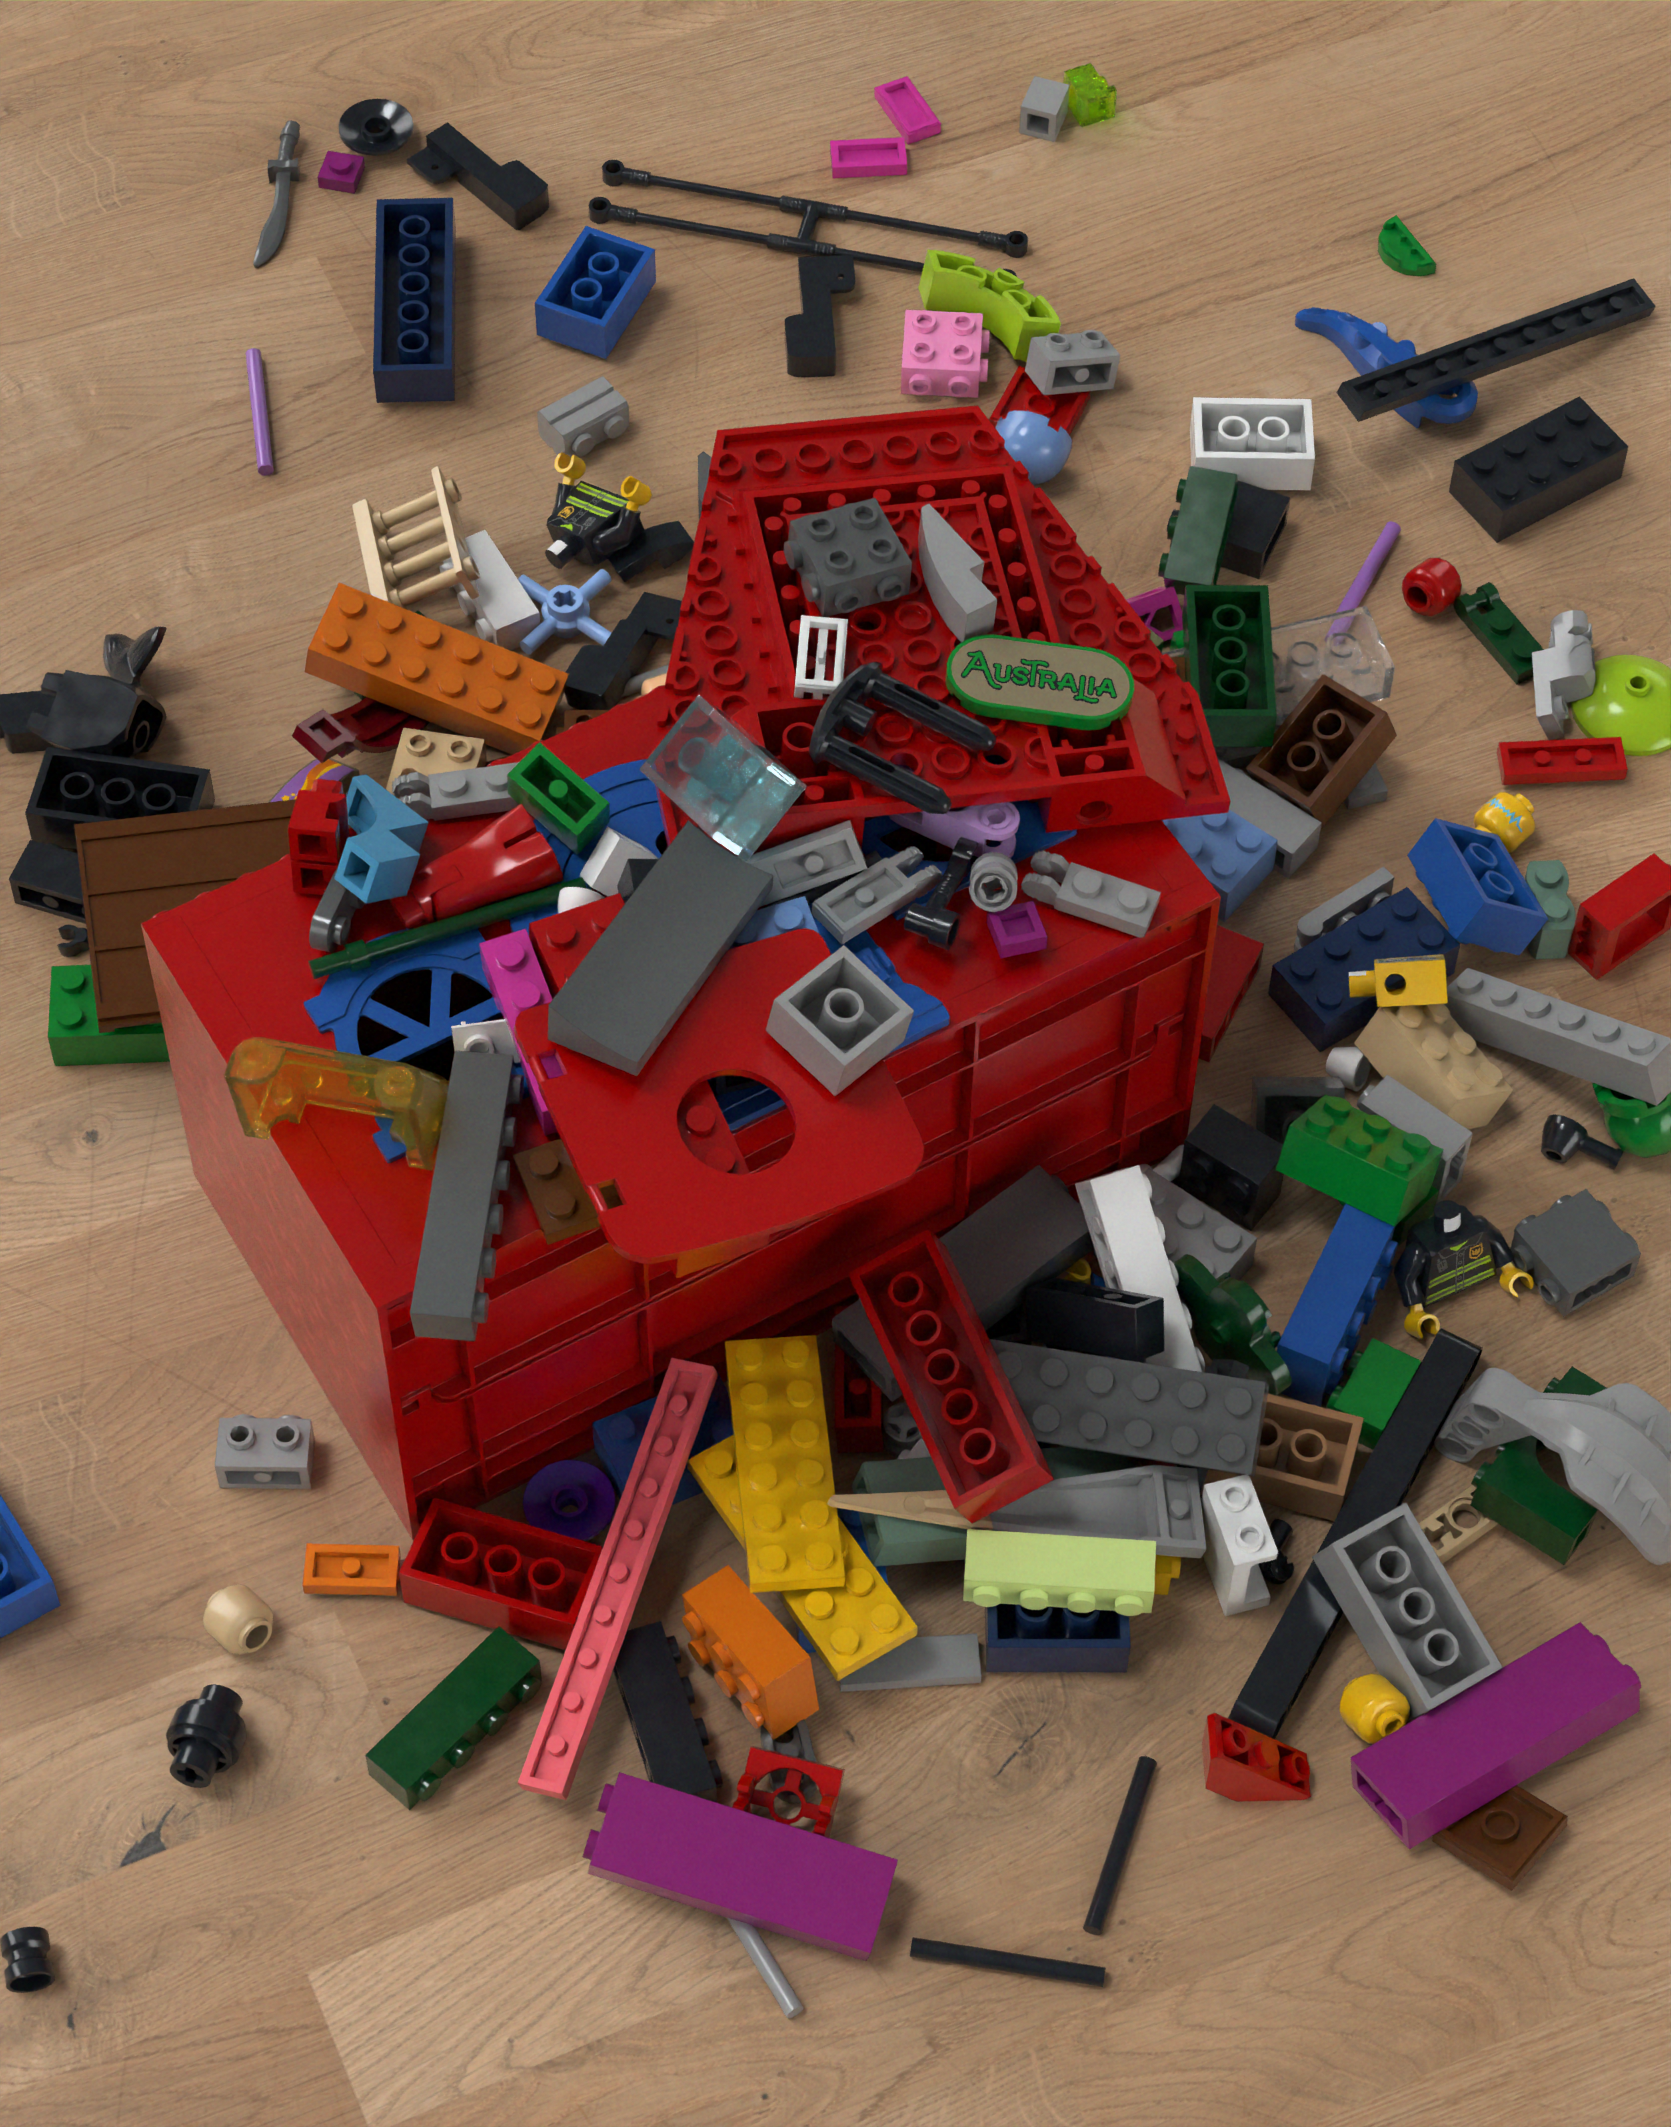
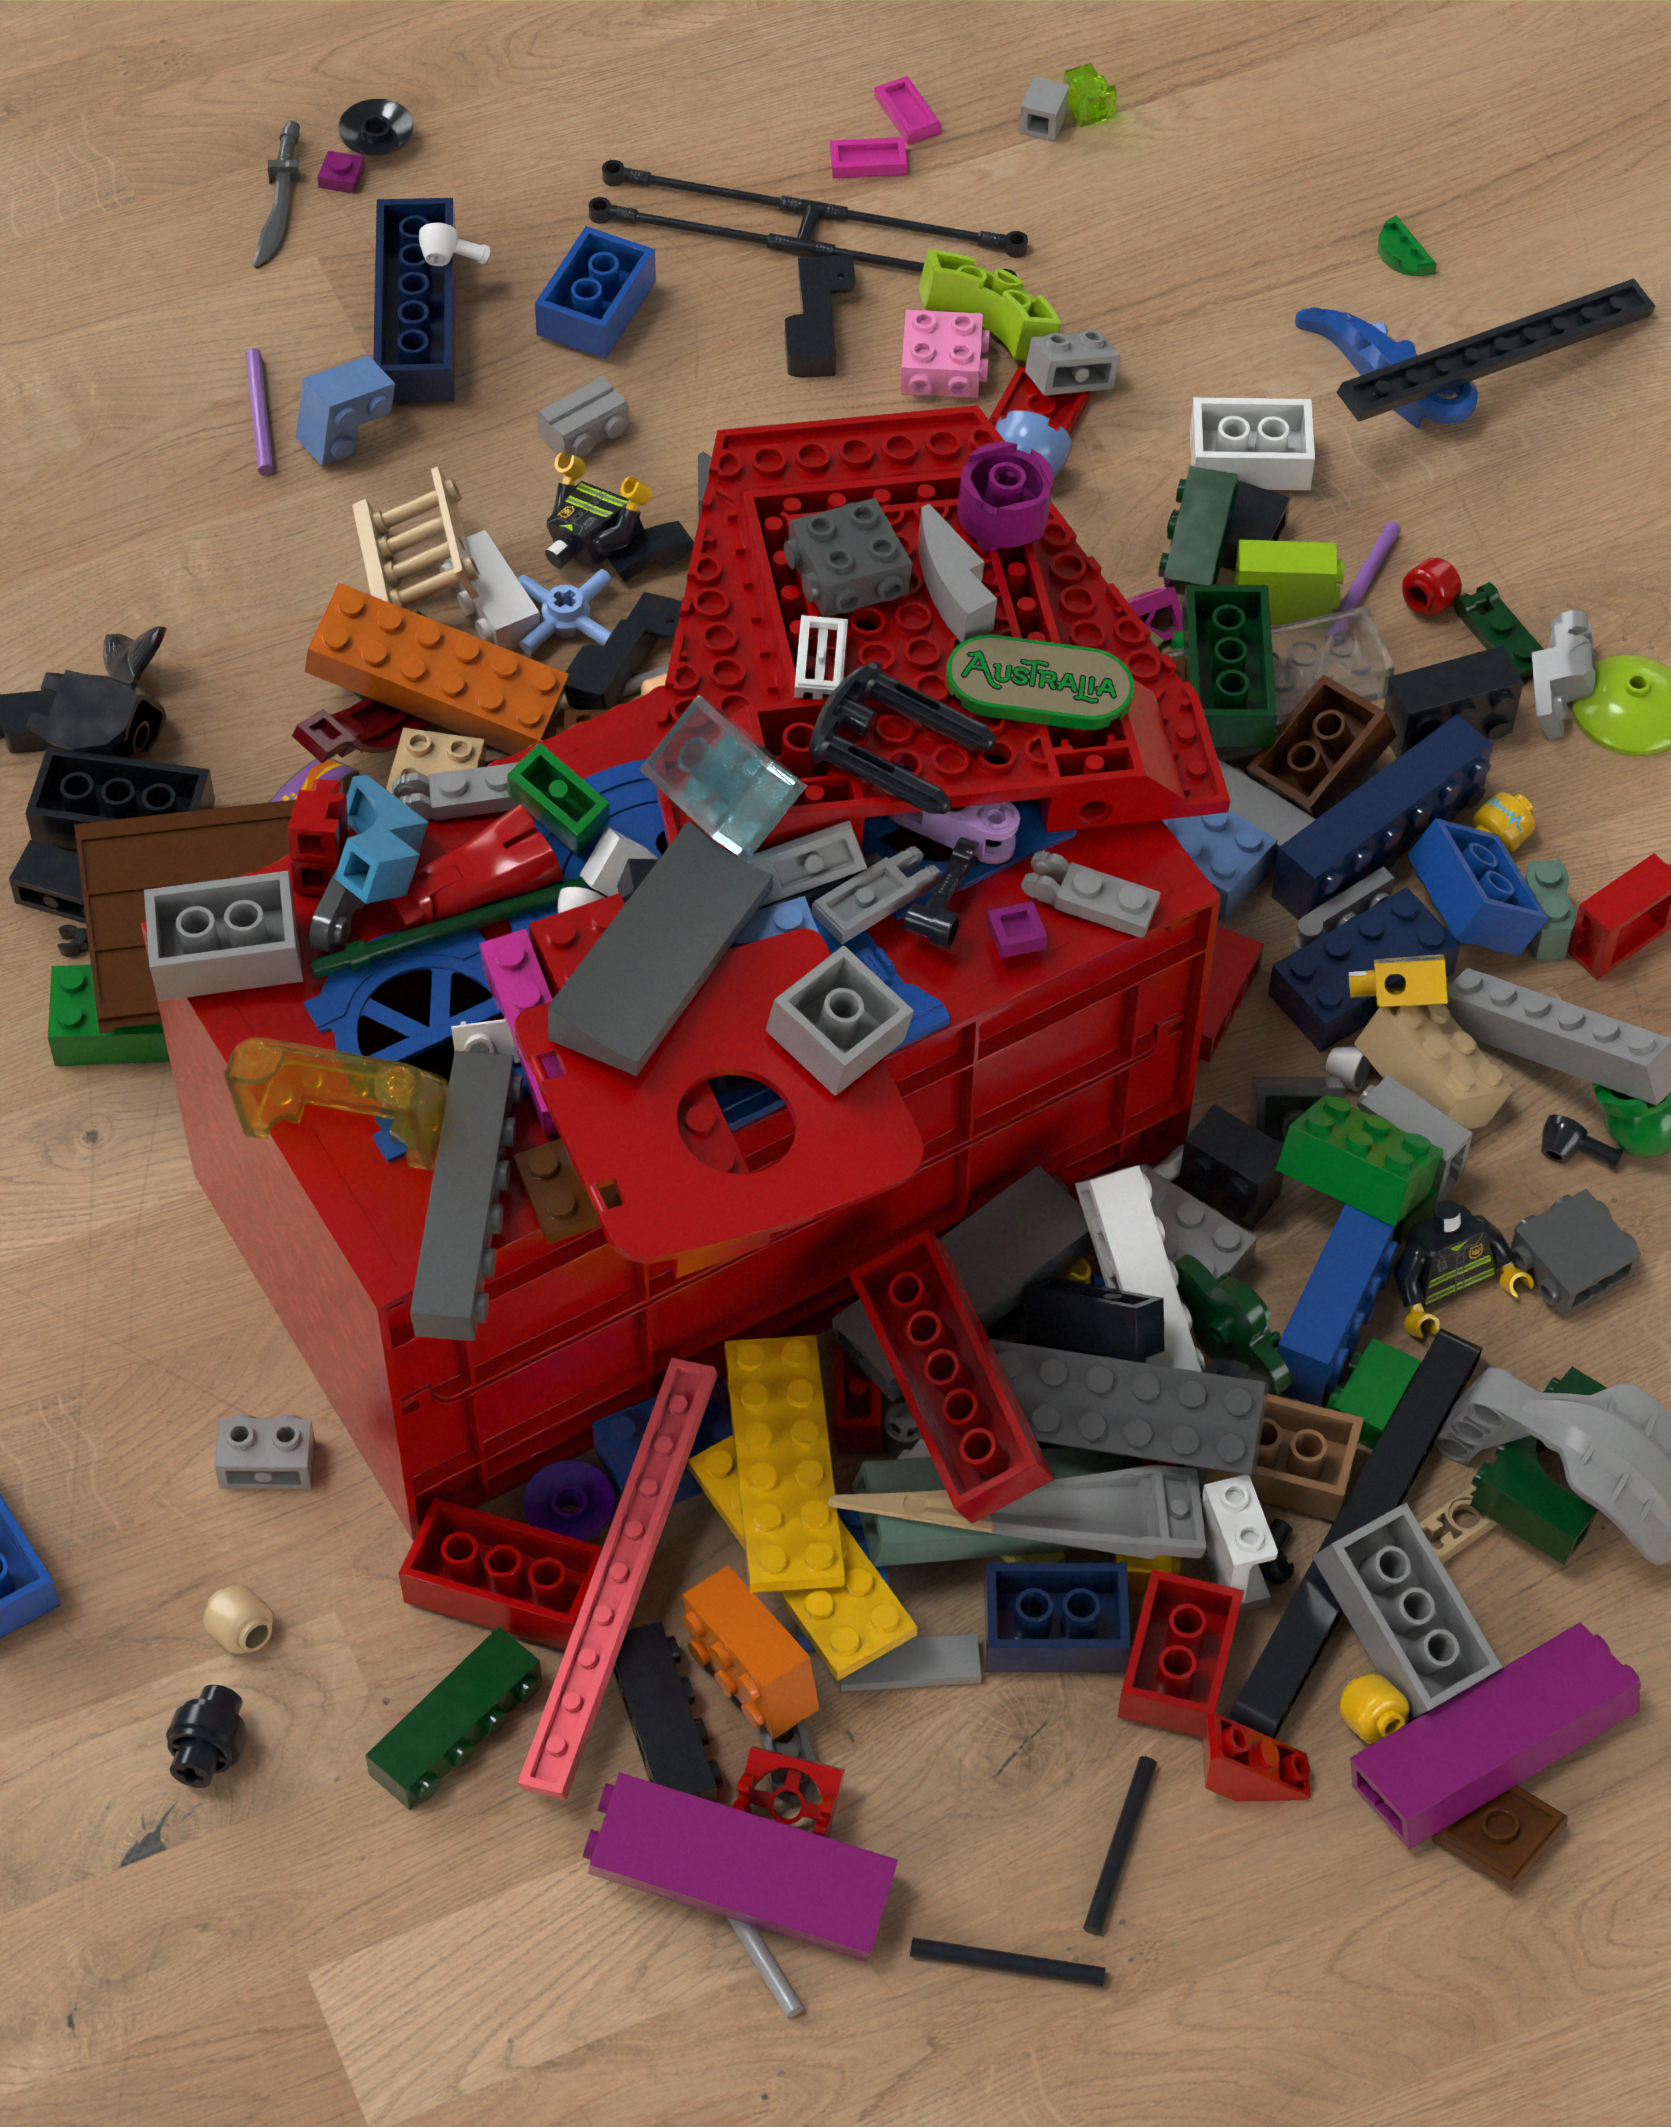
(26, 1958): black wheel -> none
(222, 935): none -> light grey brick
(337, 403): none -> medium blue brick
(351, 1569): orange plate -> none
(441, 240): none -> white bar
(507, 189): black piece -> none
(996, 871): light grey wheel -> none
(1004, 496): none -> magenta brick
(1059, 1572): yellowish green brick -> none
(1180, 1653): none -> red brick
(1297, 574): none -> lime brick
(1383, 817): none -> dark blue brick
(1477, 687): none -> black brick
(1538, 469): black brick -> none
(1561, 761): red plate -> none

